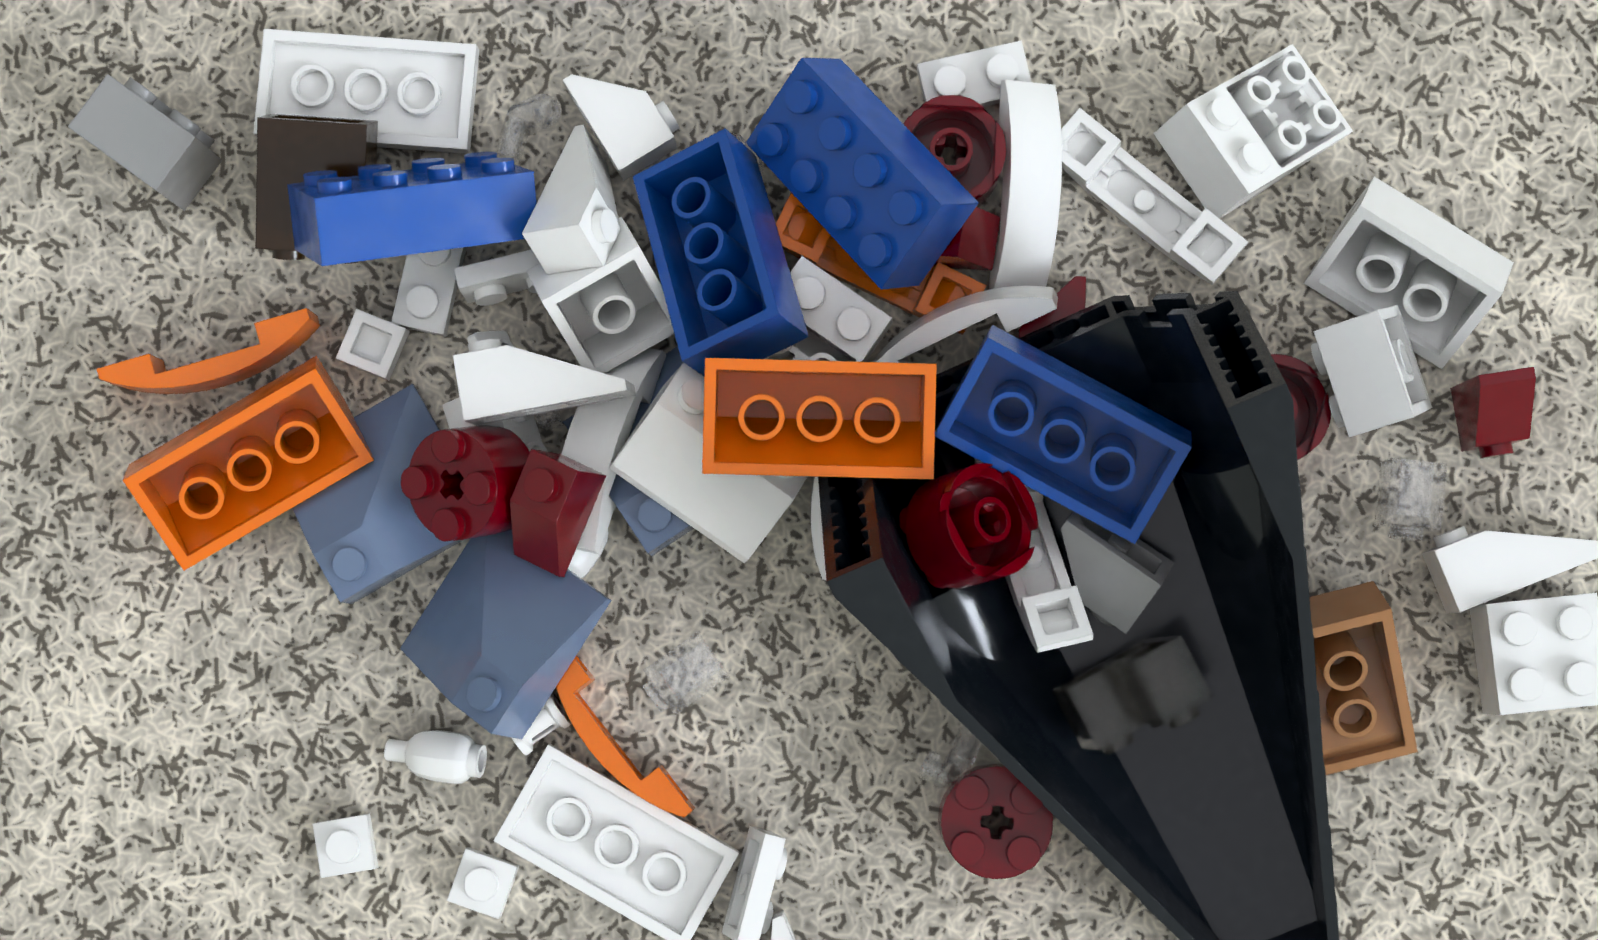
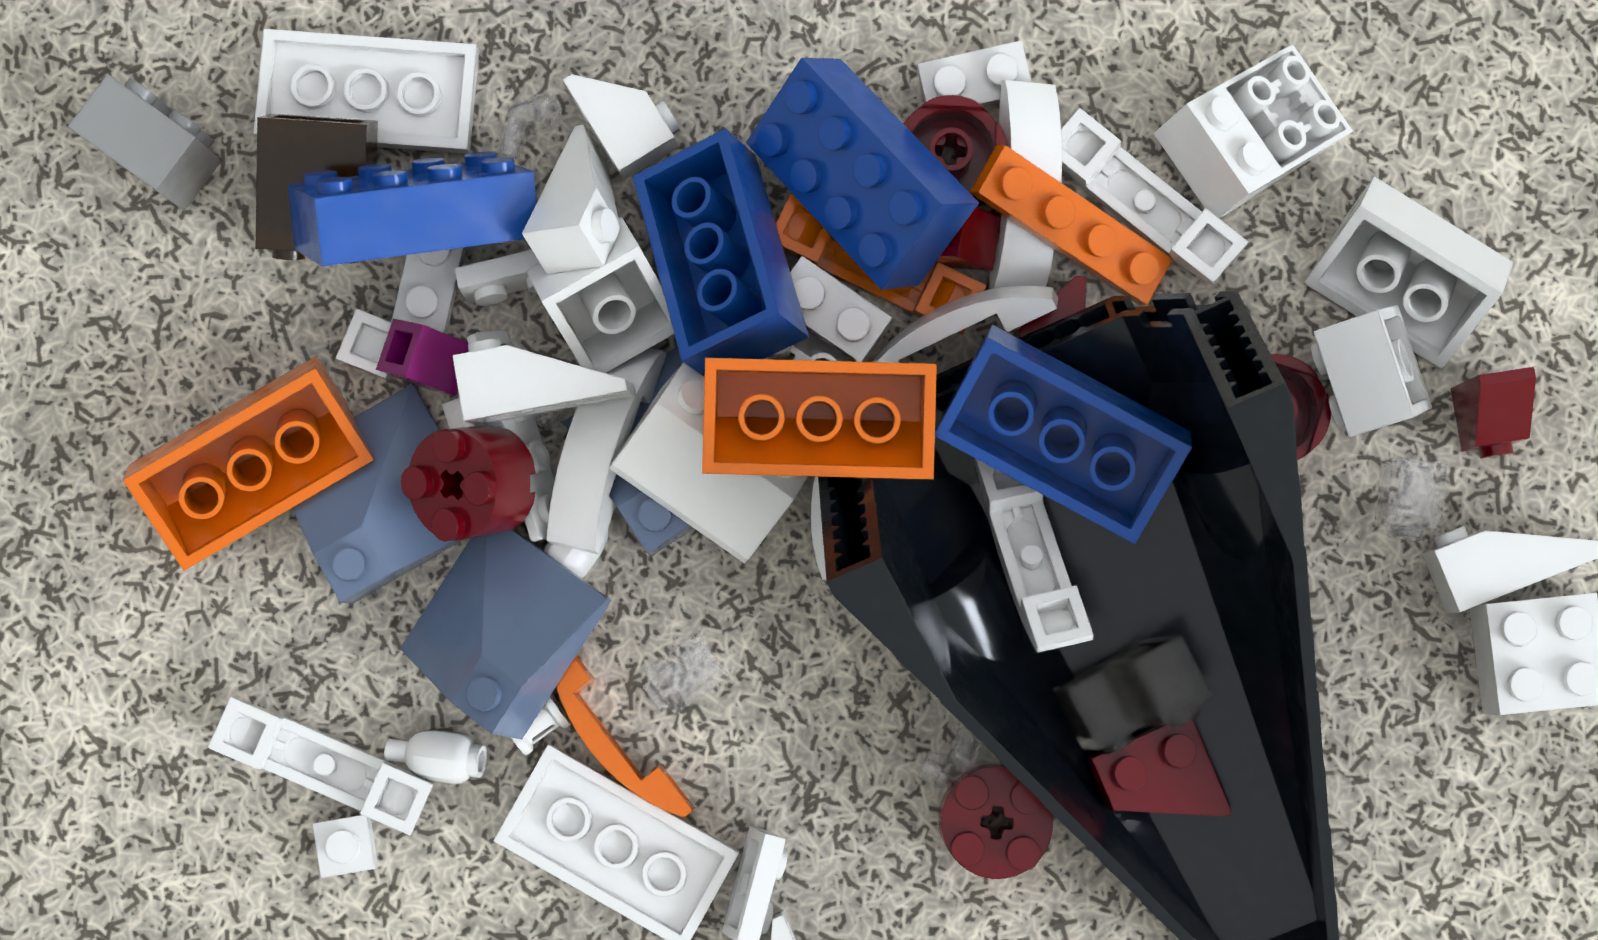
(277, 340): orange slope -> none
(321, 764): none -> white slope
(421, 356): none -> magenta brick
(483, 883): white plate -> none
(552, 509): dark red slope -> none
(970, 526): dark red brick -> none
(1071, 224): none -> orange plate
(1111, 572): light grey slope -> none
(1161, 774): none -> dark red wing
(1359, 679): medium nougat slope -> none

